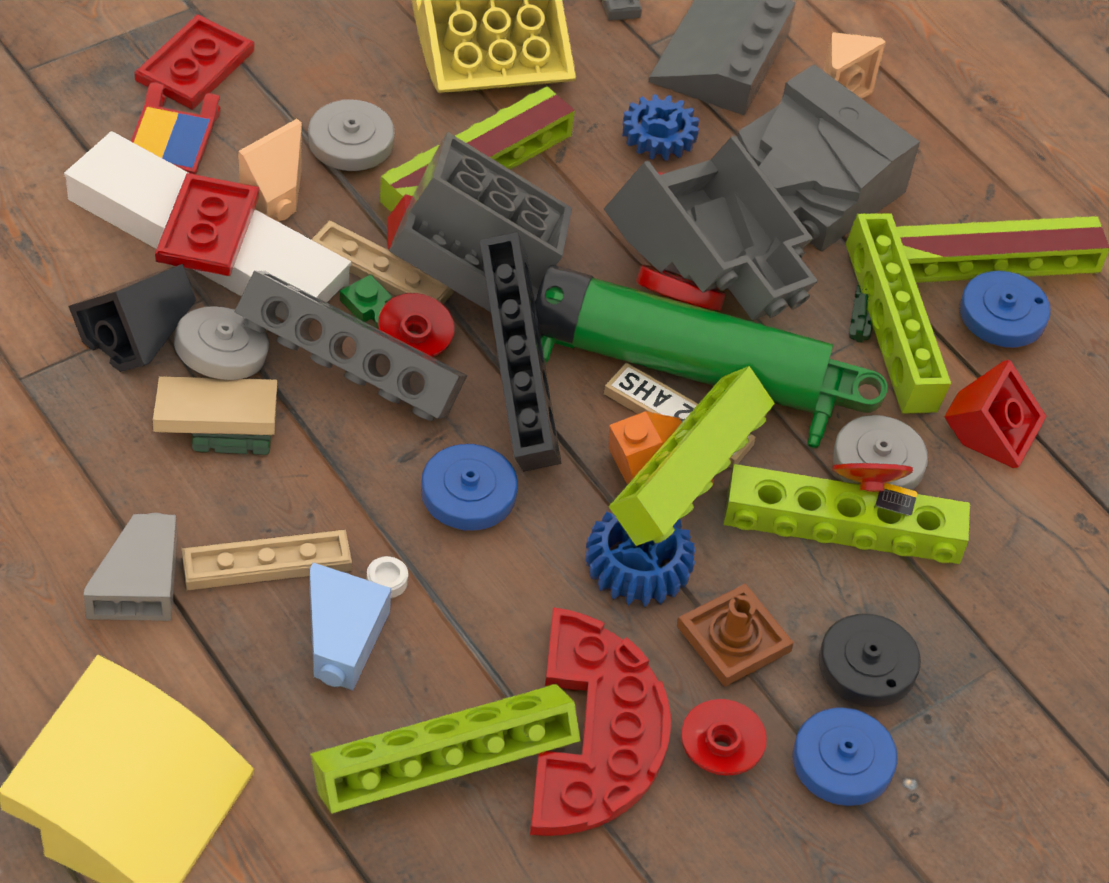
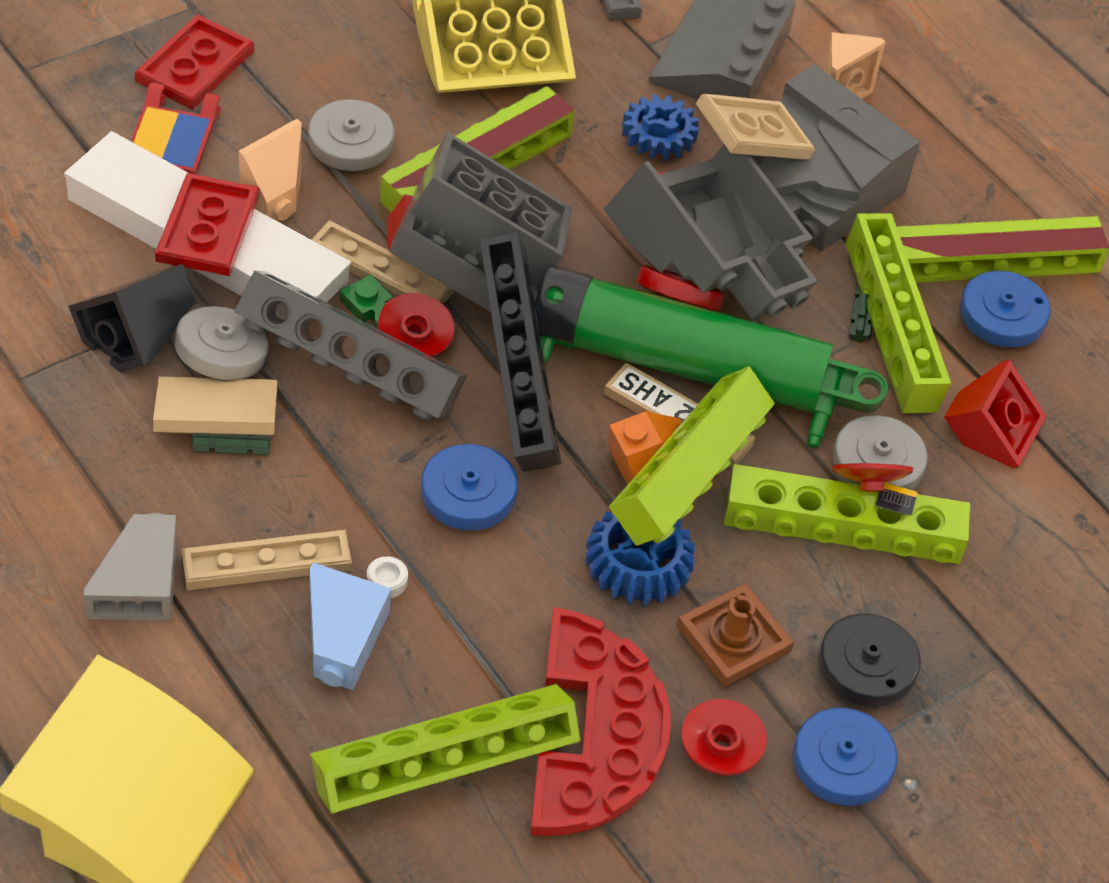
(755, 127): none -> tan tile

